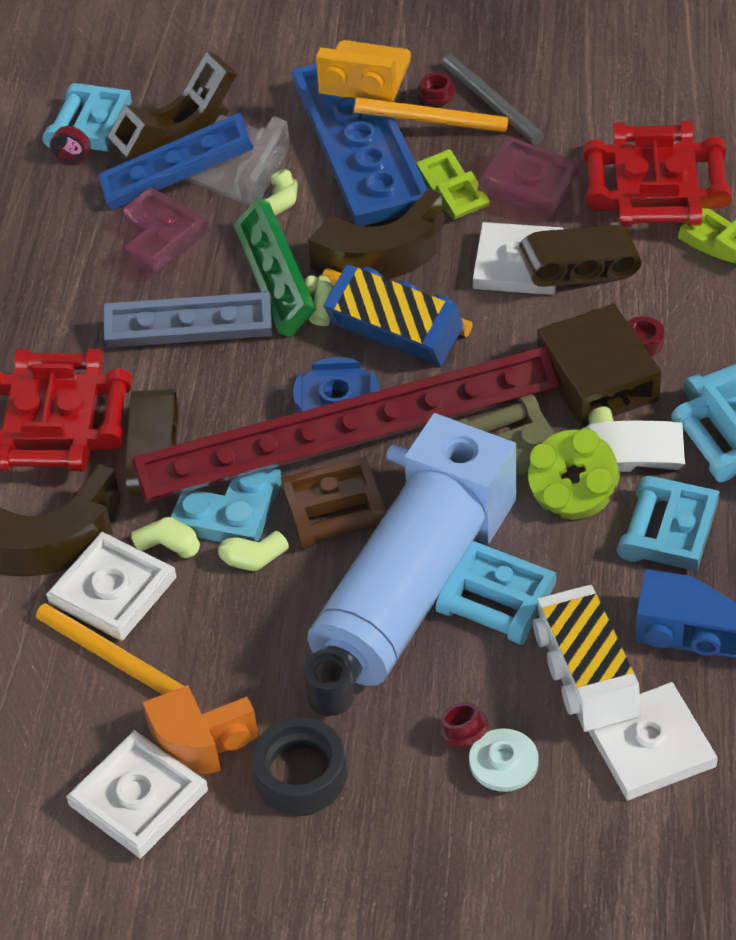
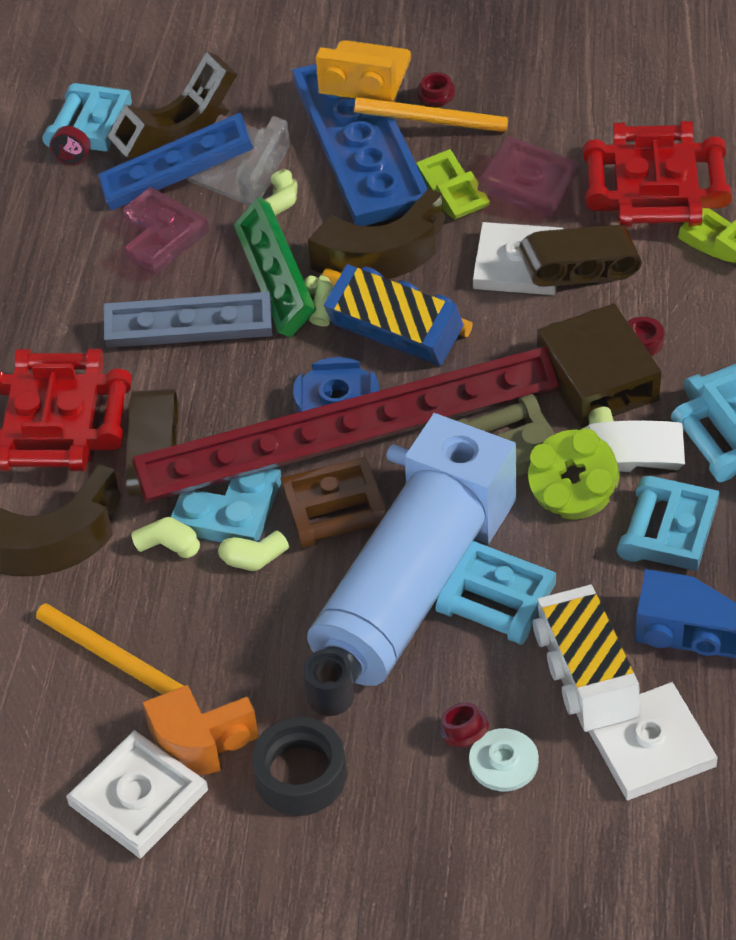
(111, 586): white plate -> none
(493, 99): dark grey bar -> none

